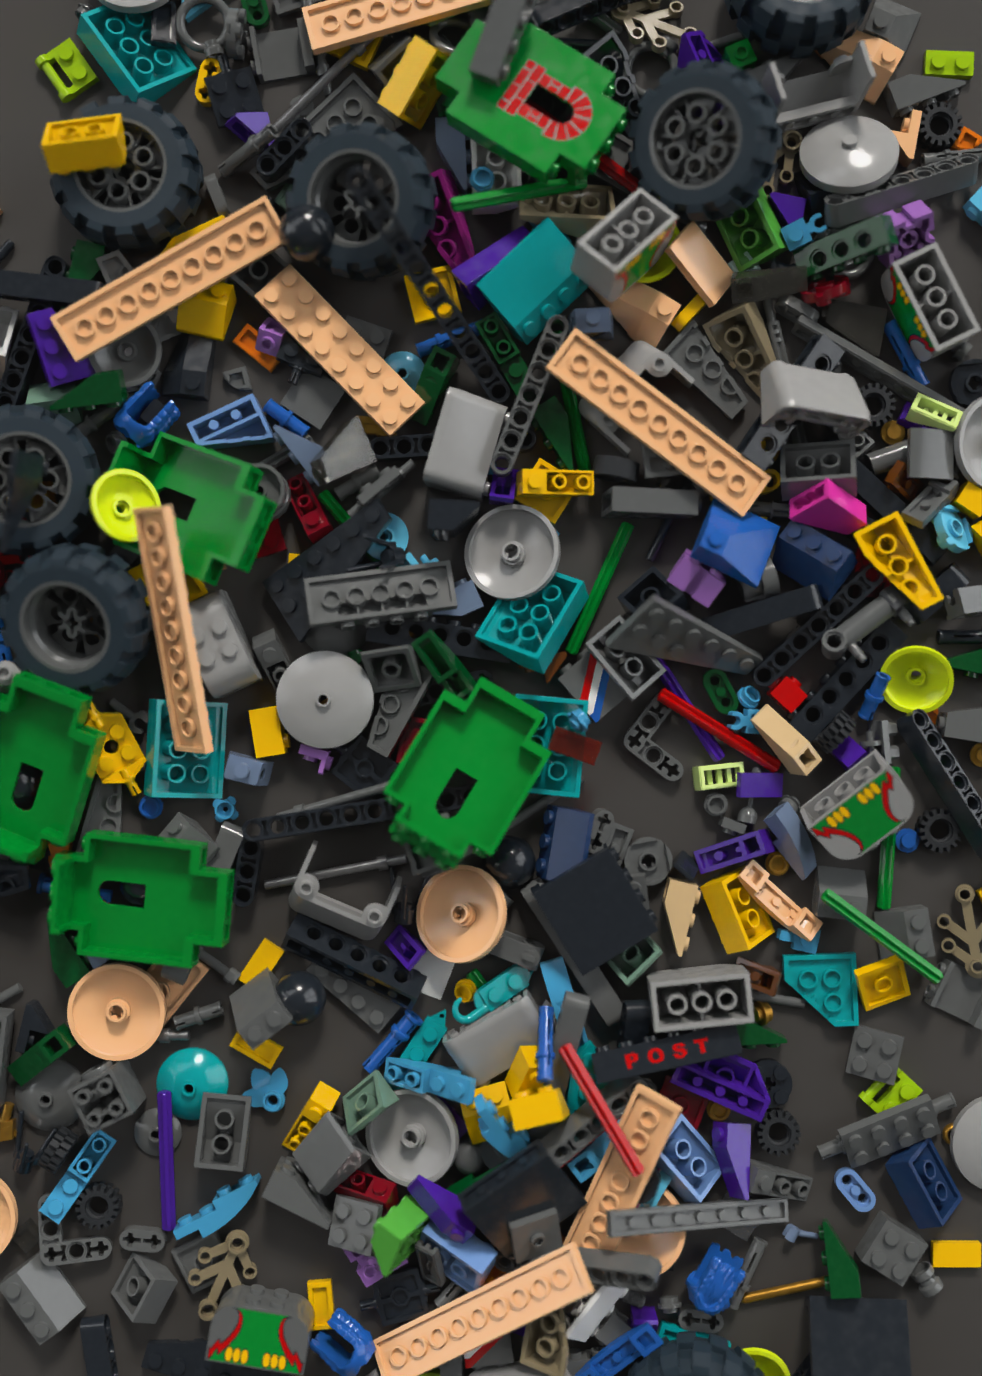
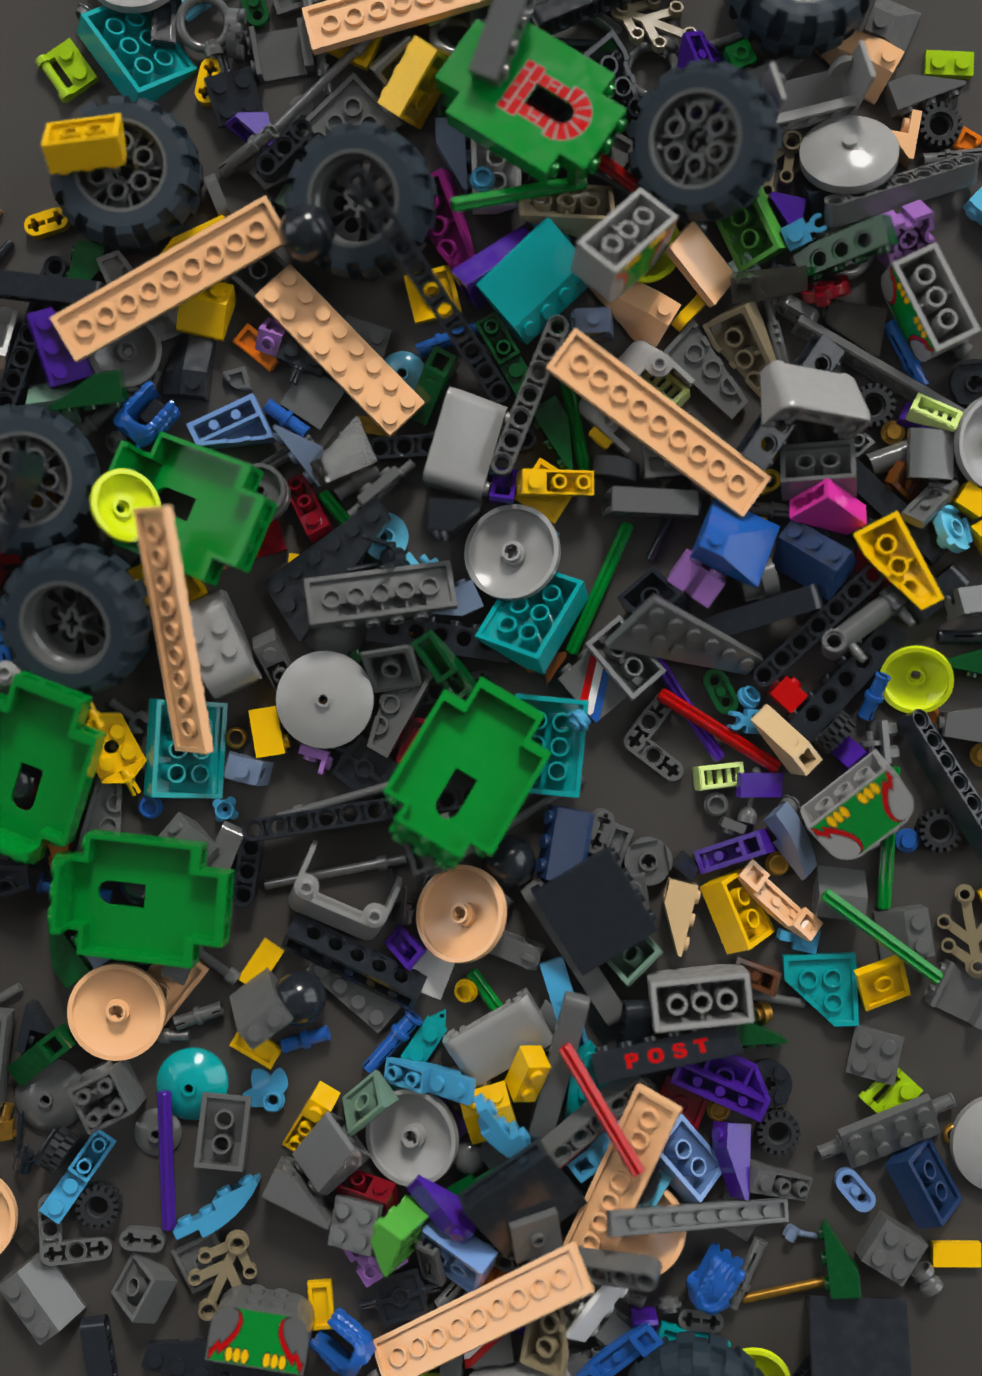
(44, 218): none -> yellow beam
(228, 741): none -> pearl gold piece
(305, 1039): none -> blue pin
(494, 993): teal plate -> none
(538, 1108): yellow slope -> none
(545, 1045): blue pin -> none
(575, 745): clear red tile -> none
(599, 438): none -> yellow tile
(684, 392): none -> yellowish green slope

